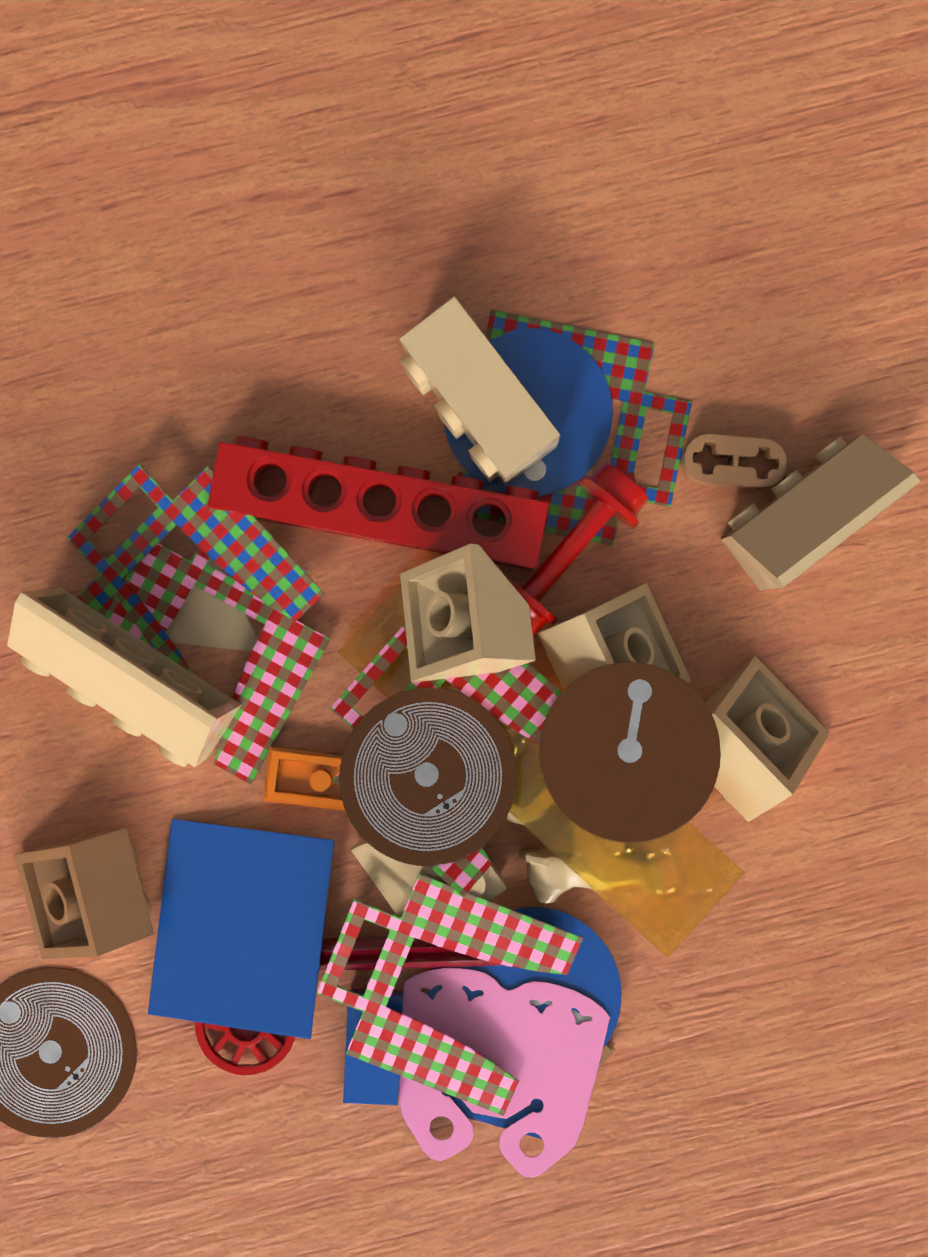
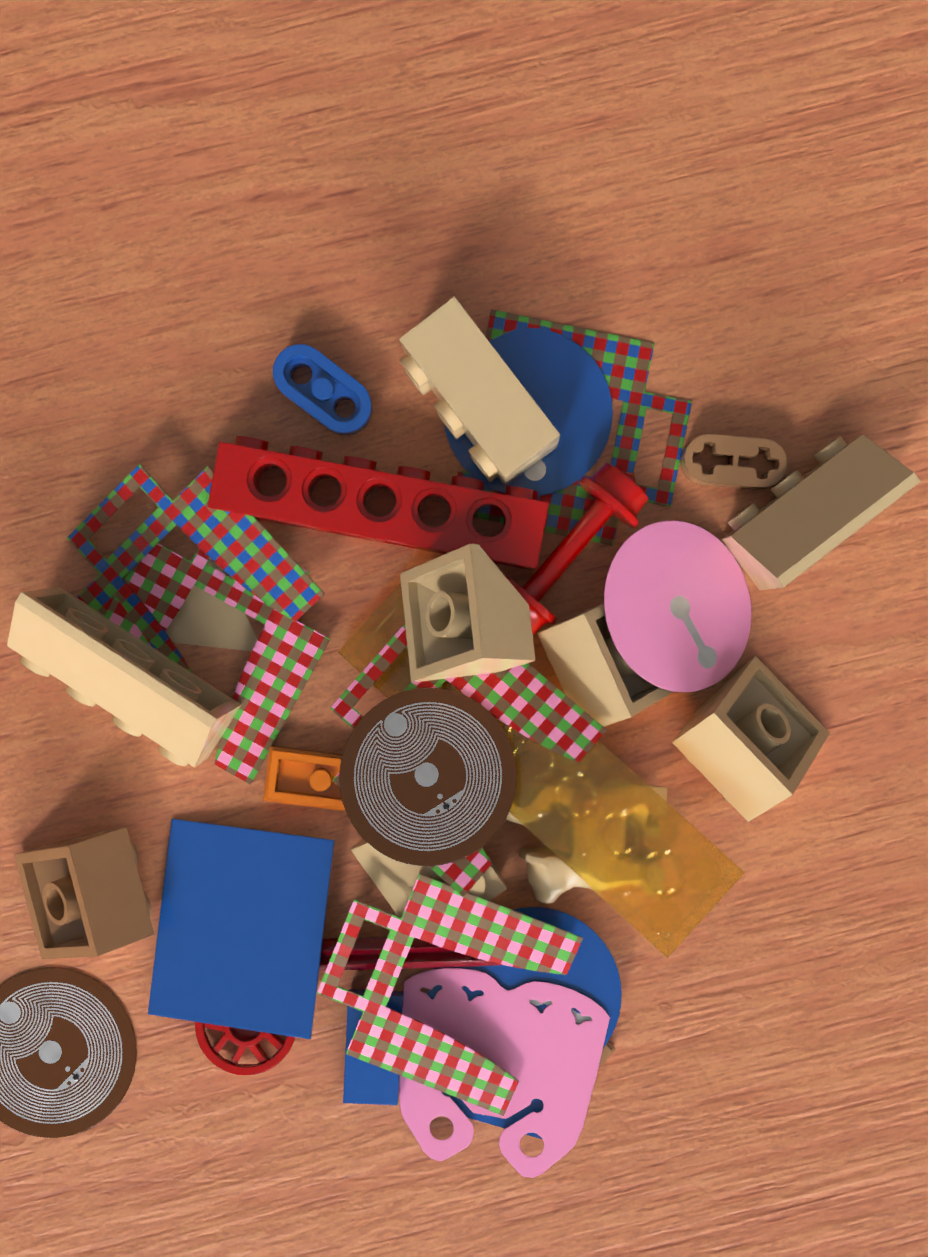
(323, 391): none -> blue plate
(629, 752): reddish brown piece -> none
(677, 606): none -> bright pink piece

